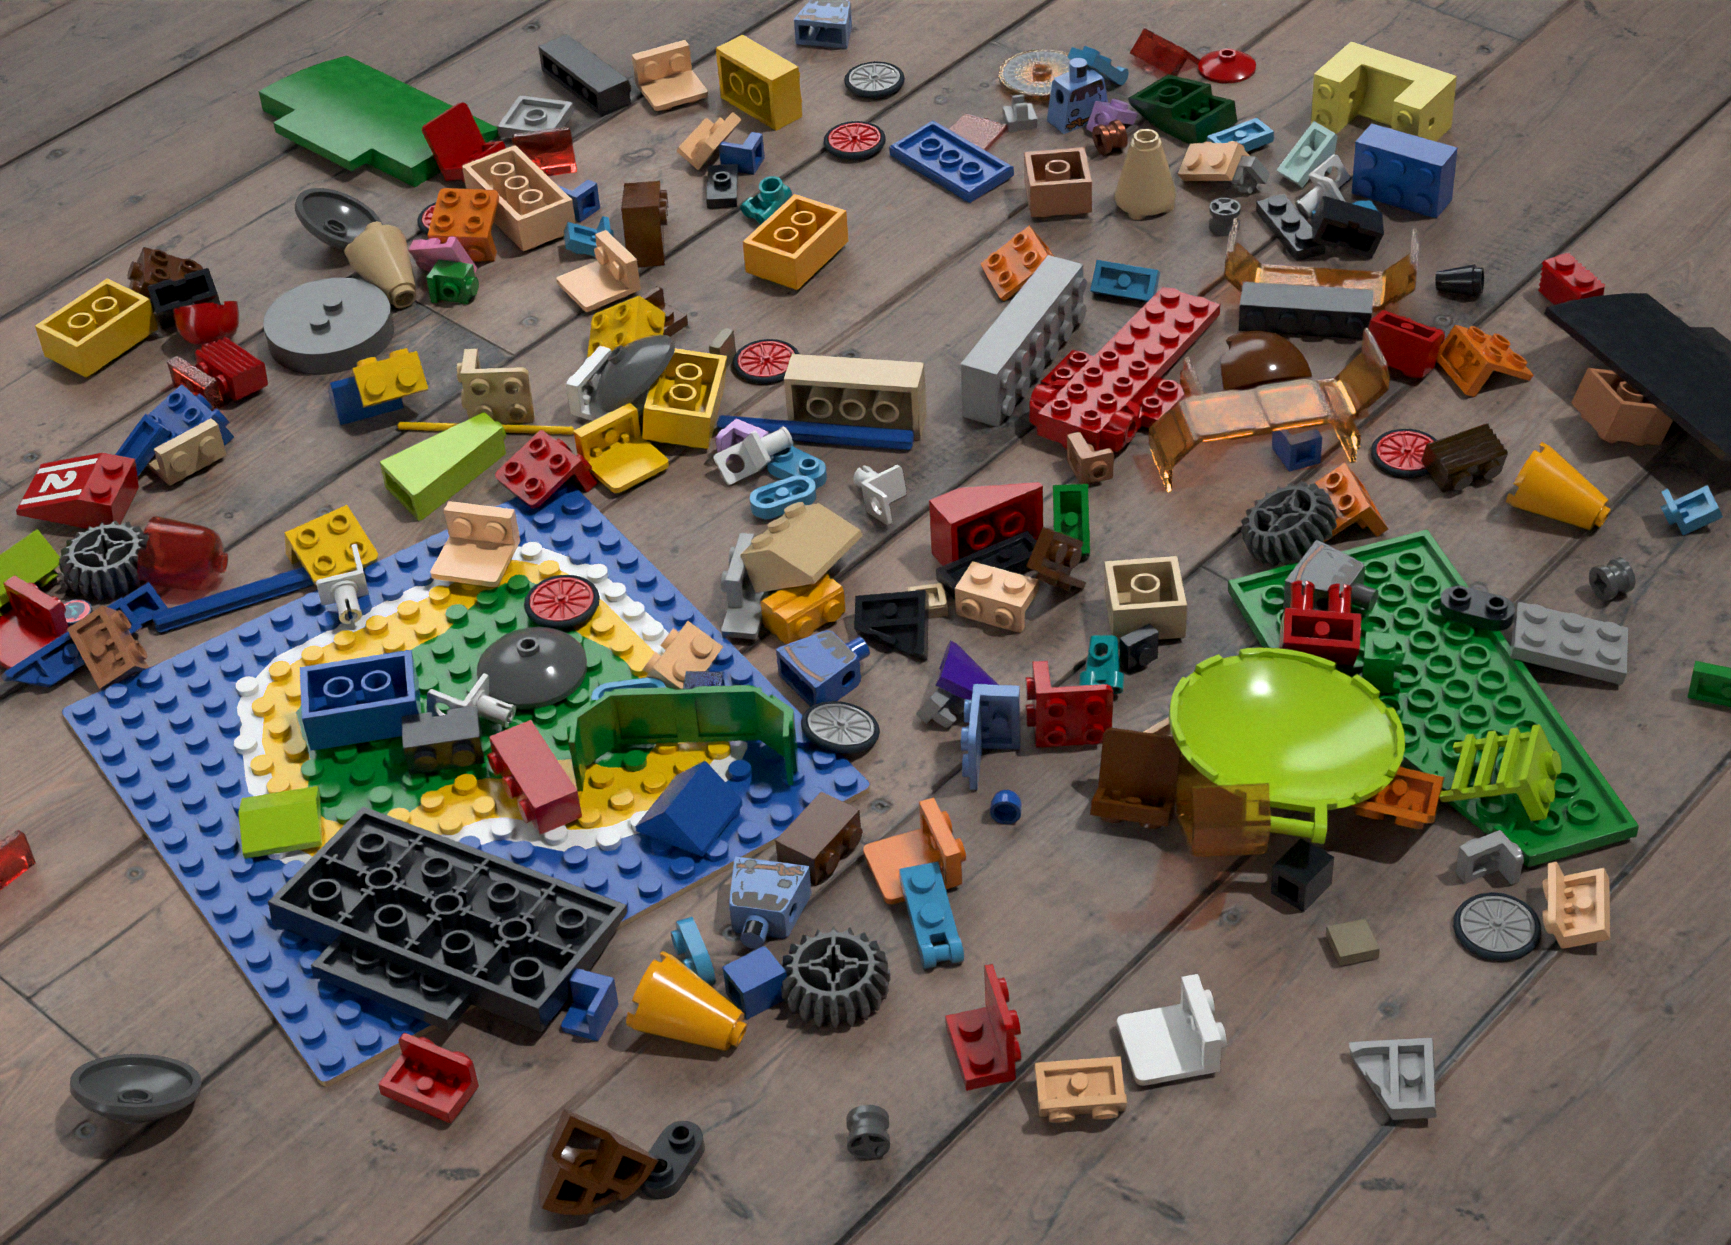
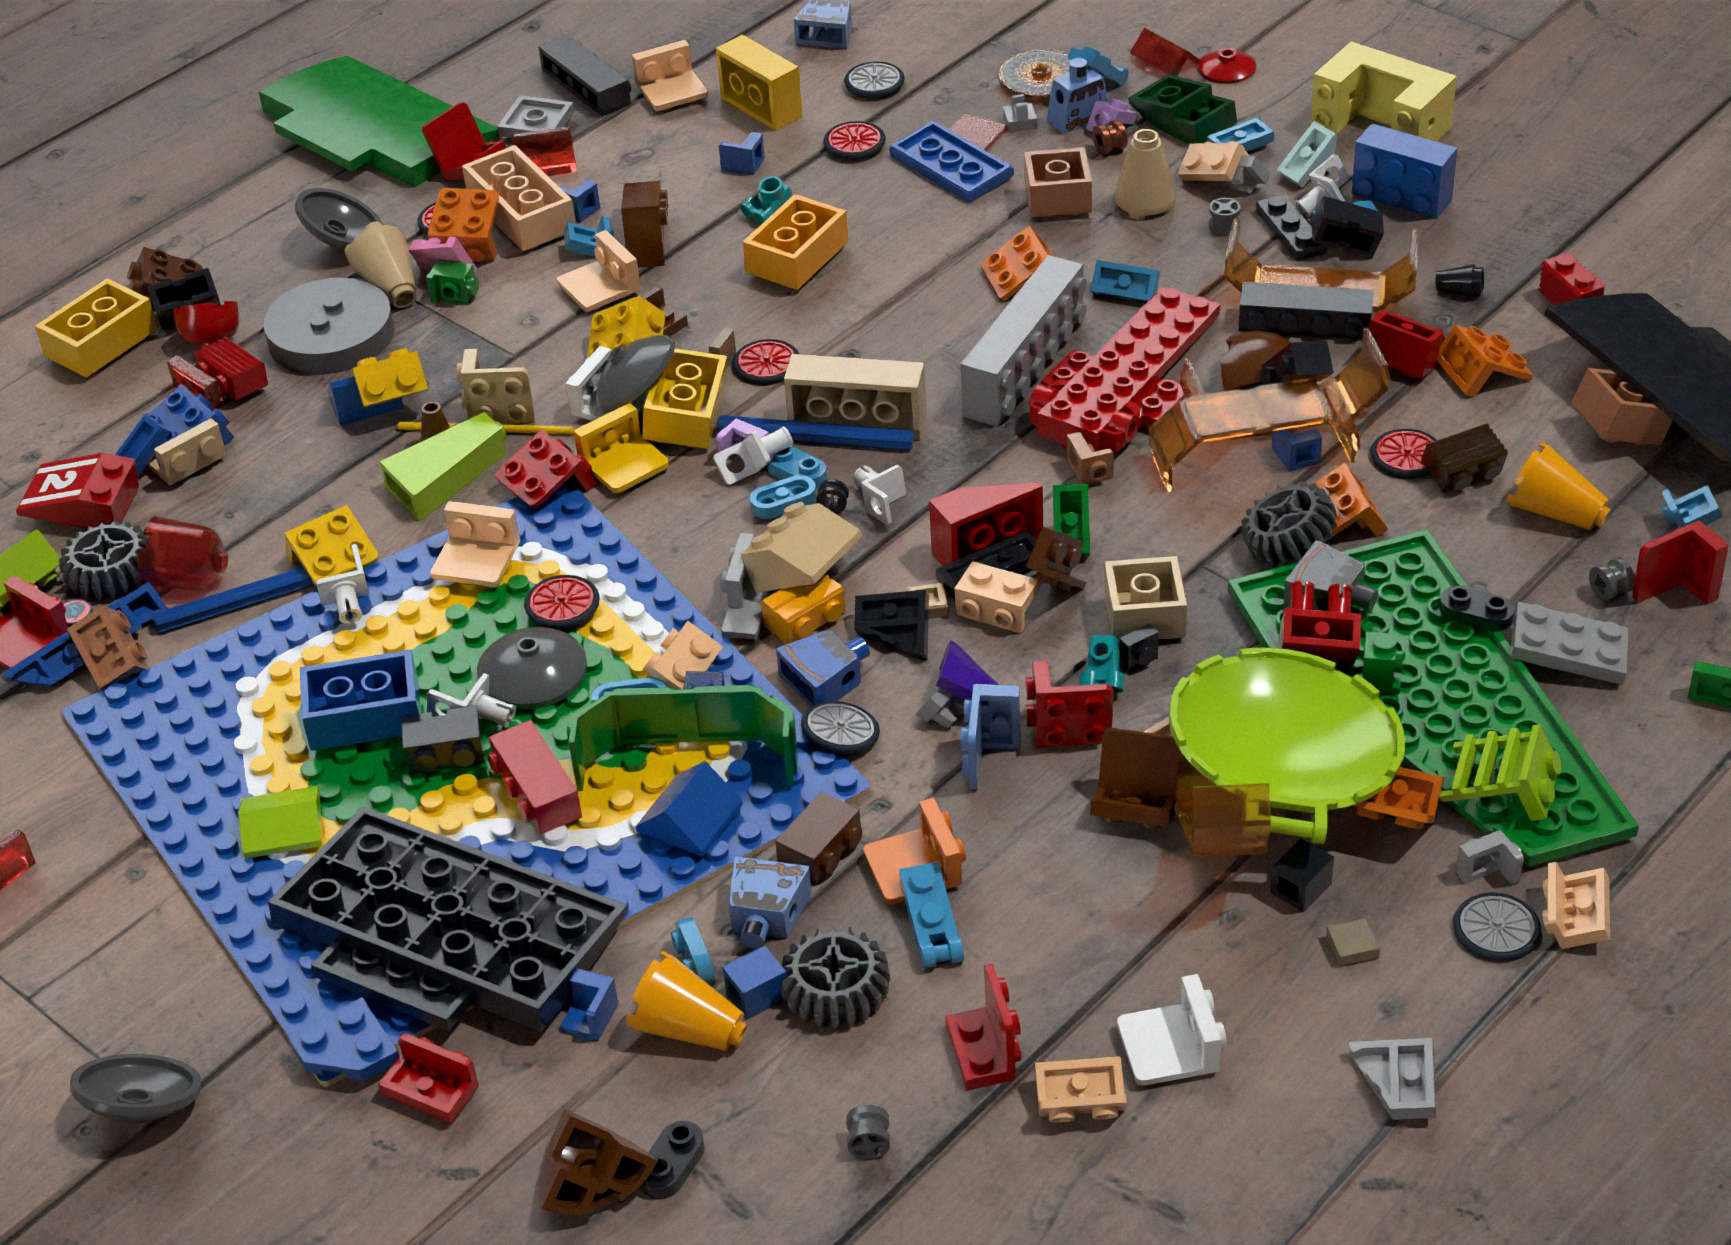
(344, 1042): none -> plate
(432, 420): none -> reddish brown cone
(706, 139): light nougat bracket -> none
(722, 186): black plate -> none
(833, 487): none -> black bush
(1006, 807): blue hinge -> none
(1298, 362): none -> black brick
(1686, 557): none -> red bracket

